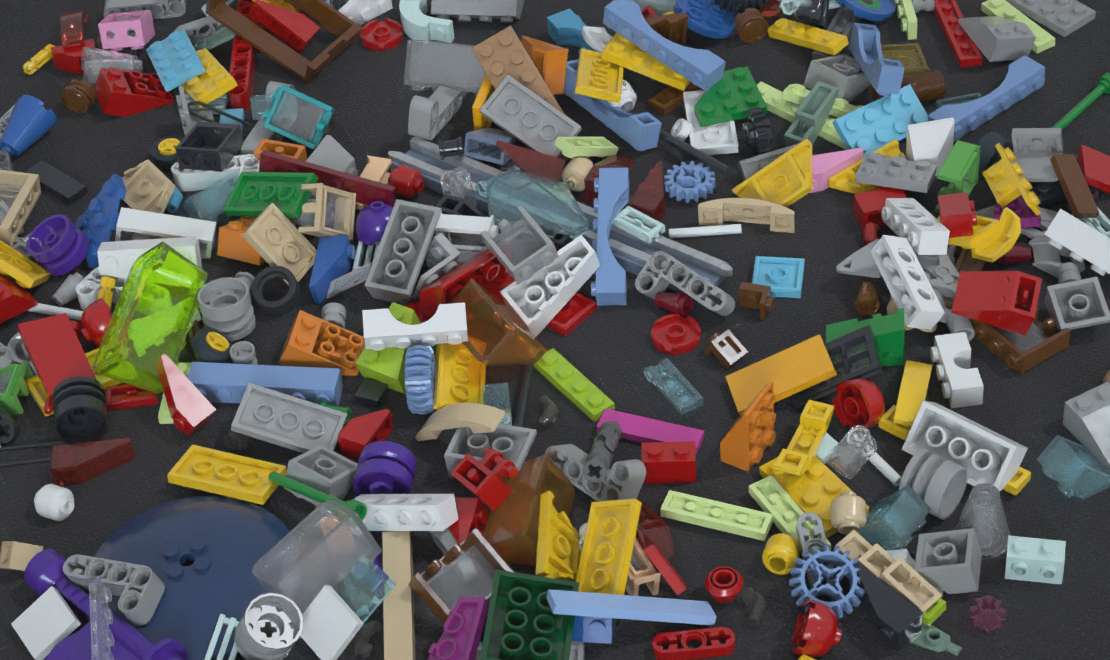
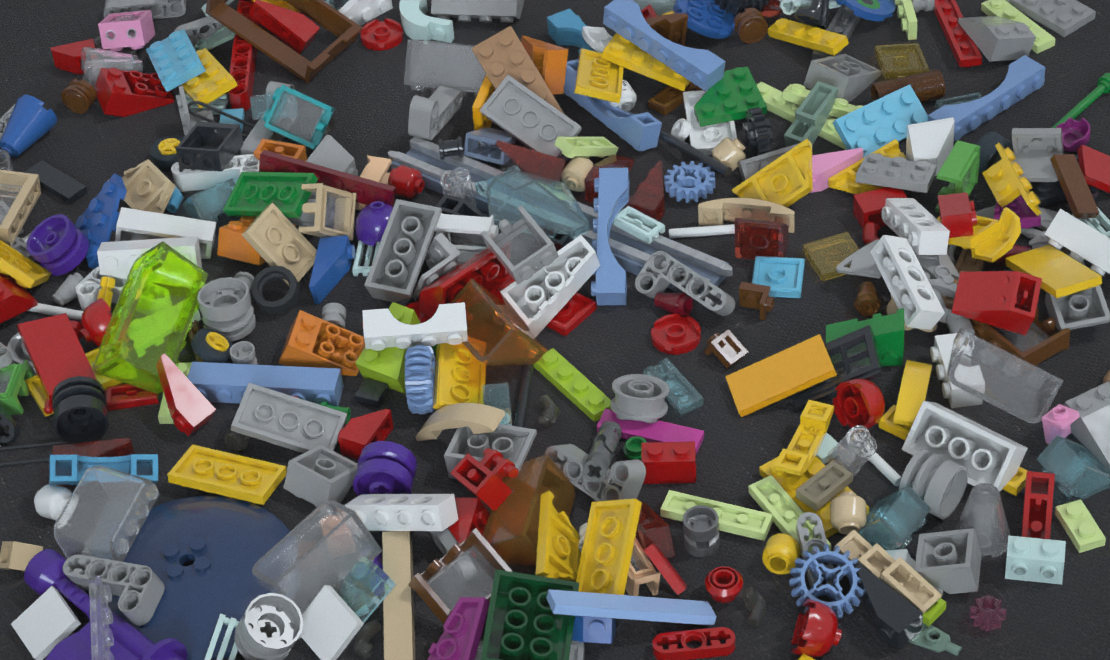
(38, 60): yellow axle -> none
(71, 468): none -> dark azure arch
(72, 27): clear red slope -> none
(104, 513): none -> clear windscreen
(312, 493): green piece -> none
(348, 280): white sticker -> none
(633, 448): none -> green plate
(639, 398): none -> light grey wheel
(701, 531): none -> flat silver wheel
(729, 152): none -> tan head
(751, 432): orange slope -> none
(760, 238): none -> clear red slope
(824, 485): none -> dark tan plate
(828, 253): none -> clear yellow tile
(882, 73): medium blue arch -> none
(1001, 377): none -> clear windscreen
(1038, 505): none -> red slope
(1058, 271): none -> yellow tile
(1058, 422): none -> bright pink bracket
(1074, 134): none -> magenta hair
(1080, 526): none -> yellowish green plate

